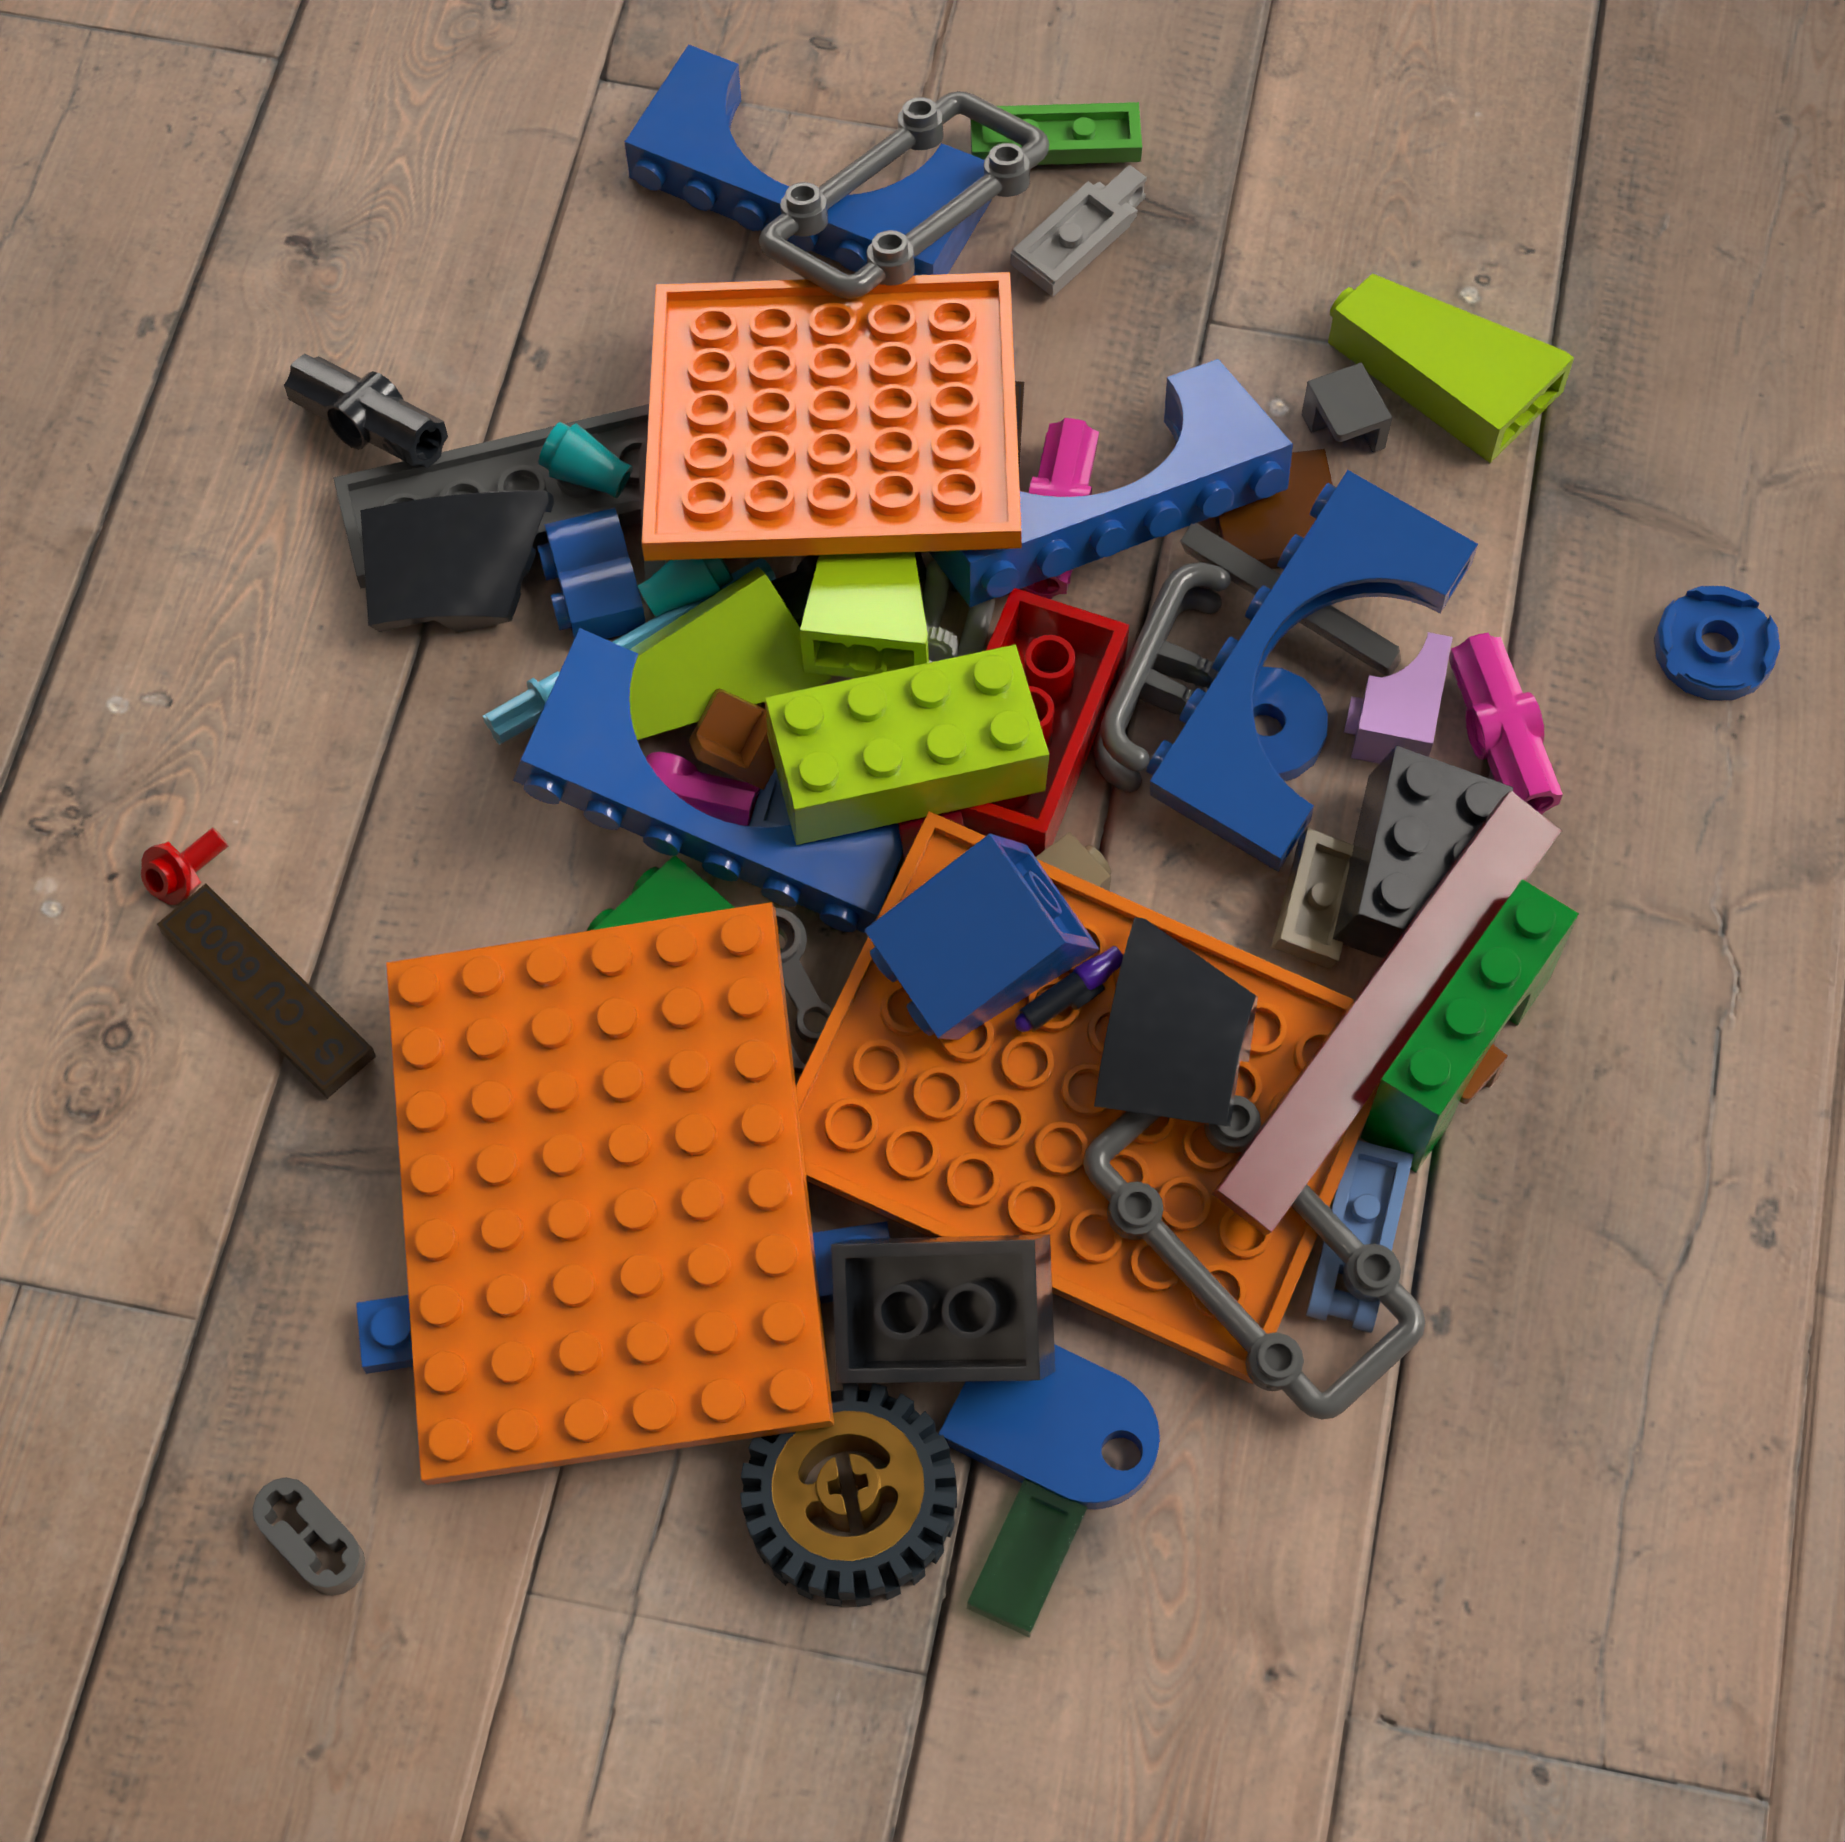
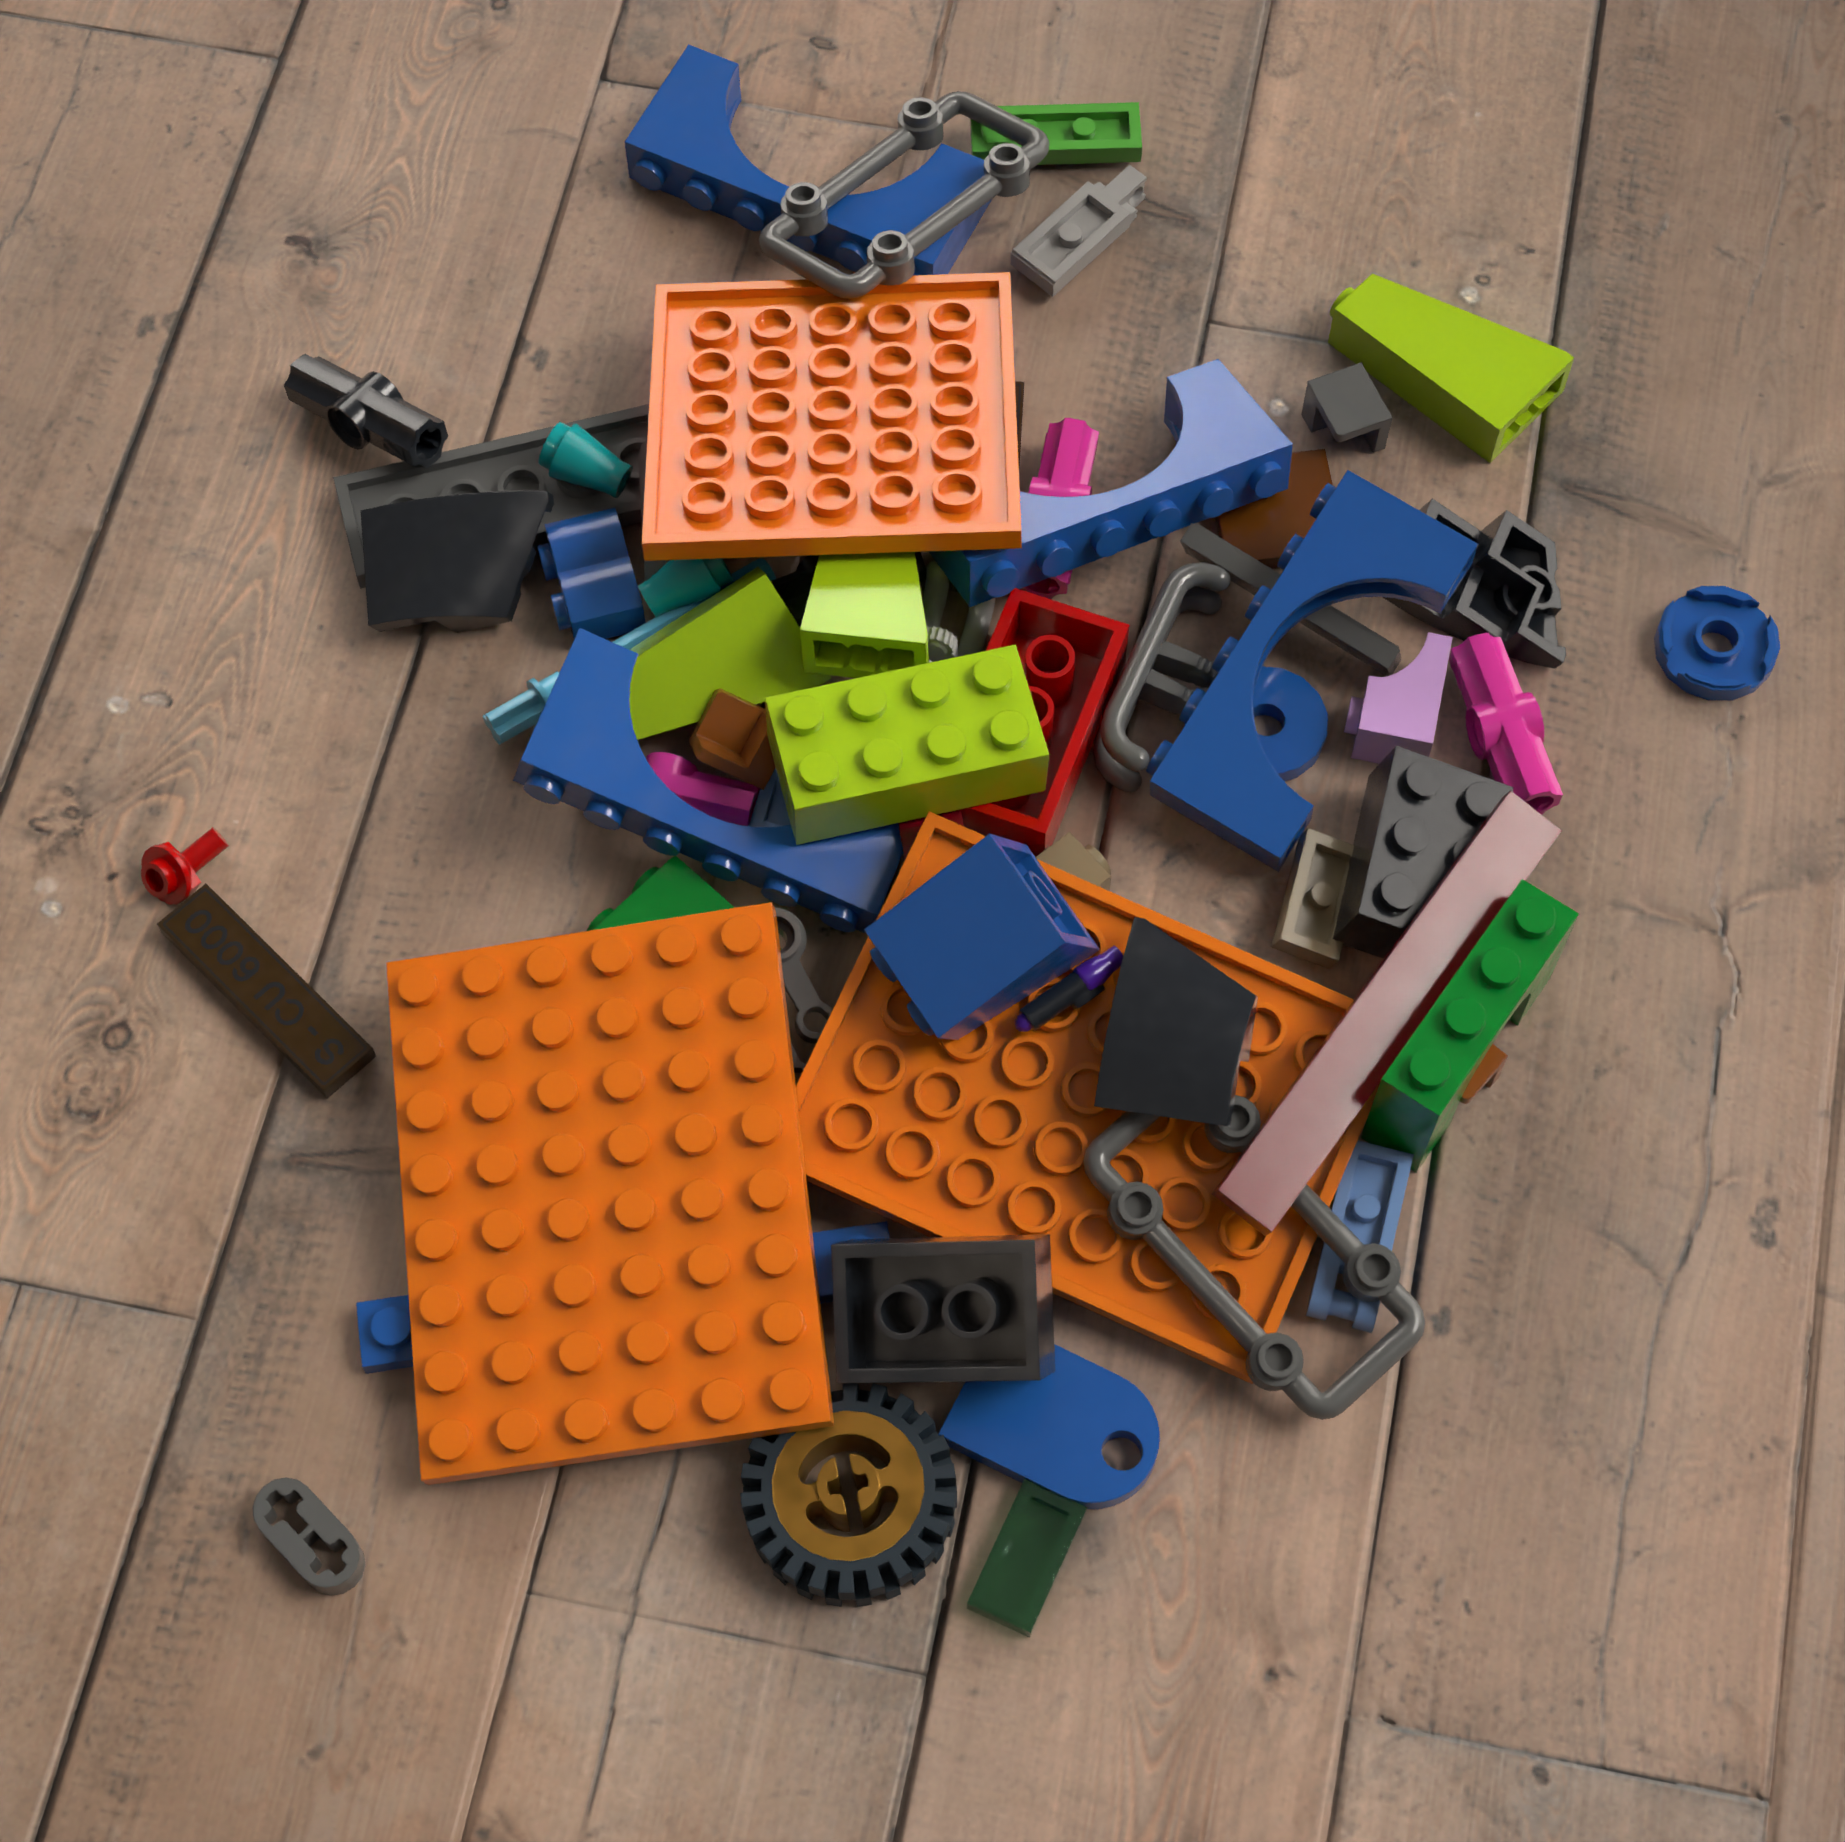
(1504, 591): none -> black slope

